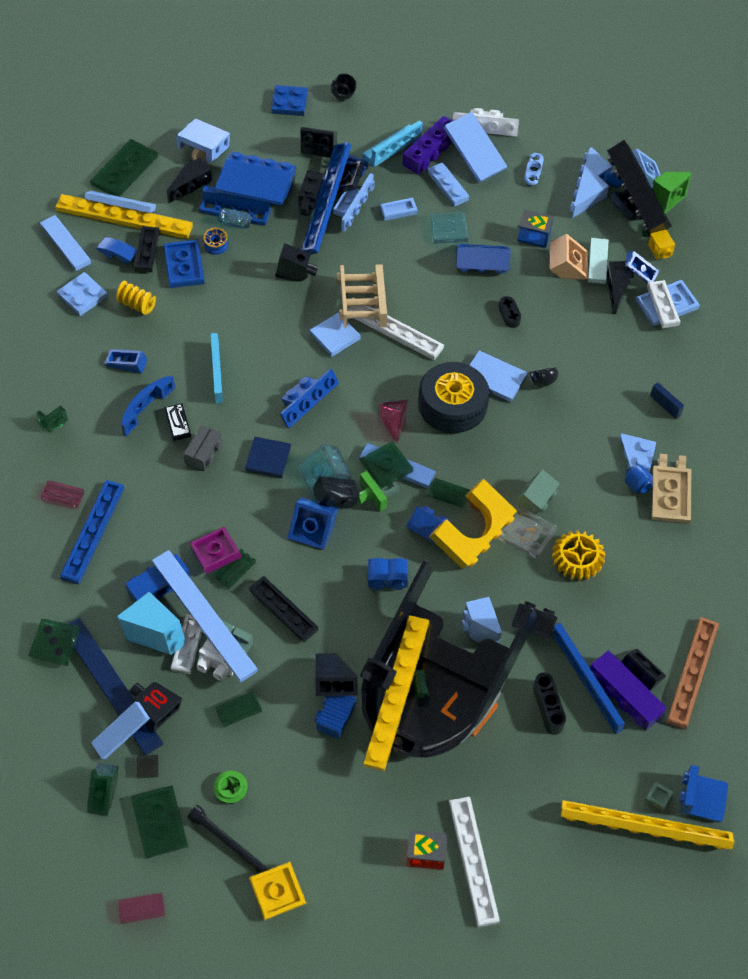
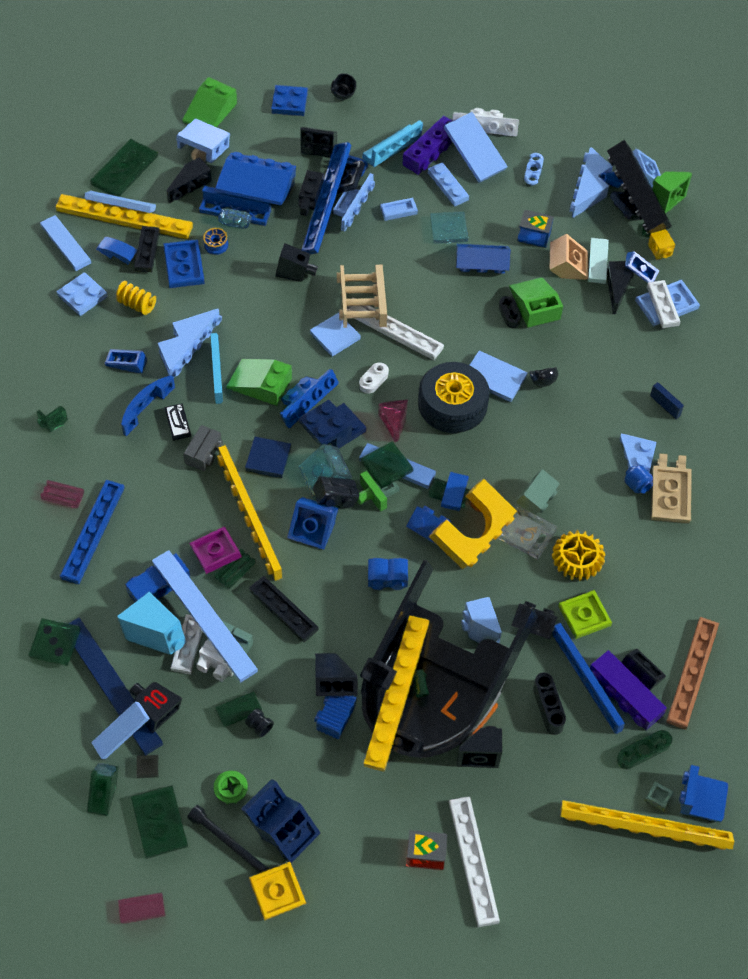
(188, 338): none -> light blue slope
(211, 103): none -> bright green slope
(251, 519): none -> yellow plate
(258, 722): none -> black wheel
(261, 379): none -> bright green slope
(281, 821): none -> dark blue bracket
(332, 424): none -> dark blue bracket
(375, 377): none -> white plate
(454, 491): none -> blue tile
(482, 749): none -> black slope
(537, 302): none -> bright green slope
(585, 614): none -> lime tile
(639, 757): none -> clear green beam

